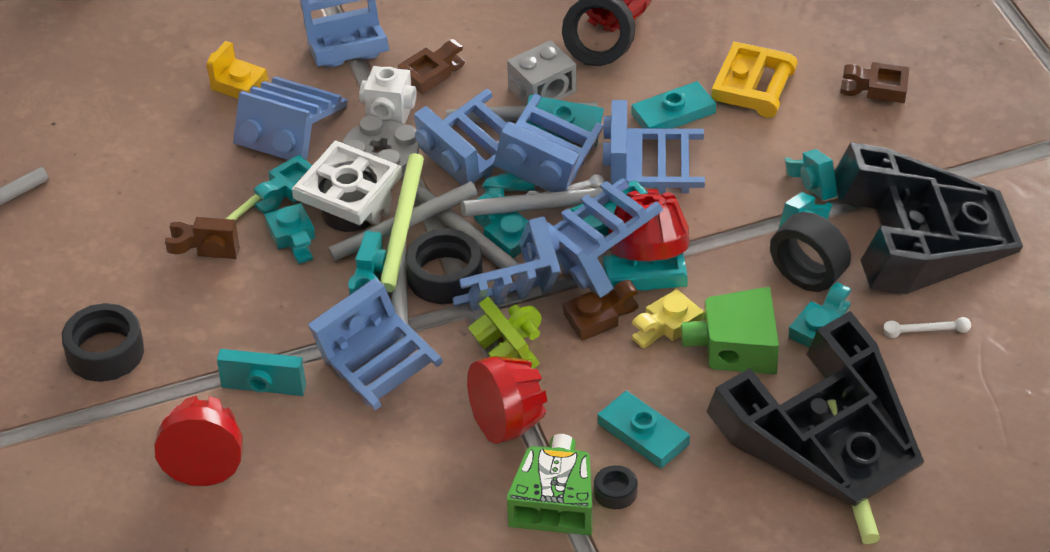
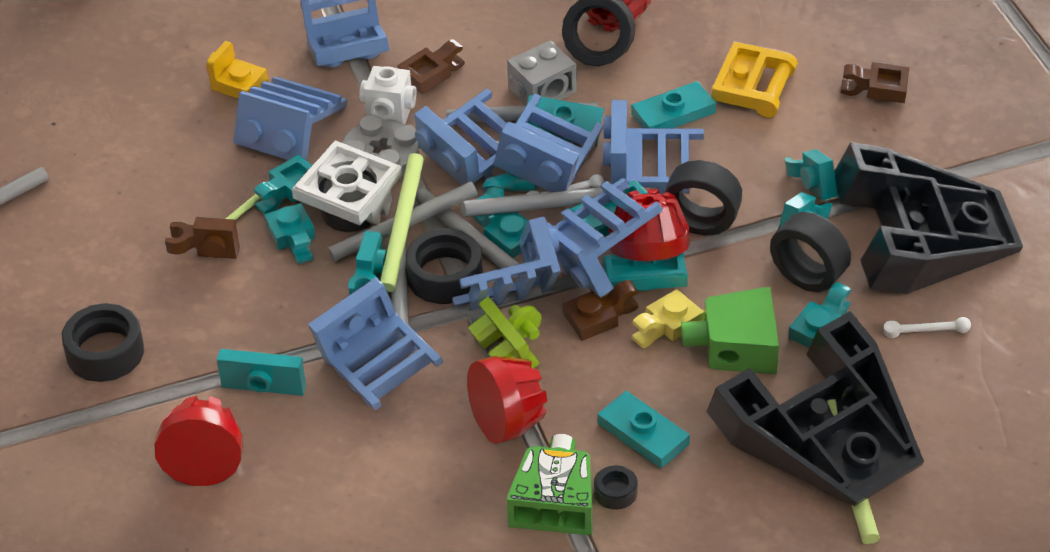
(714, 179): none -> black tyre

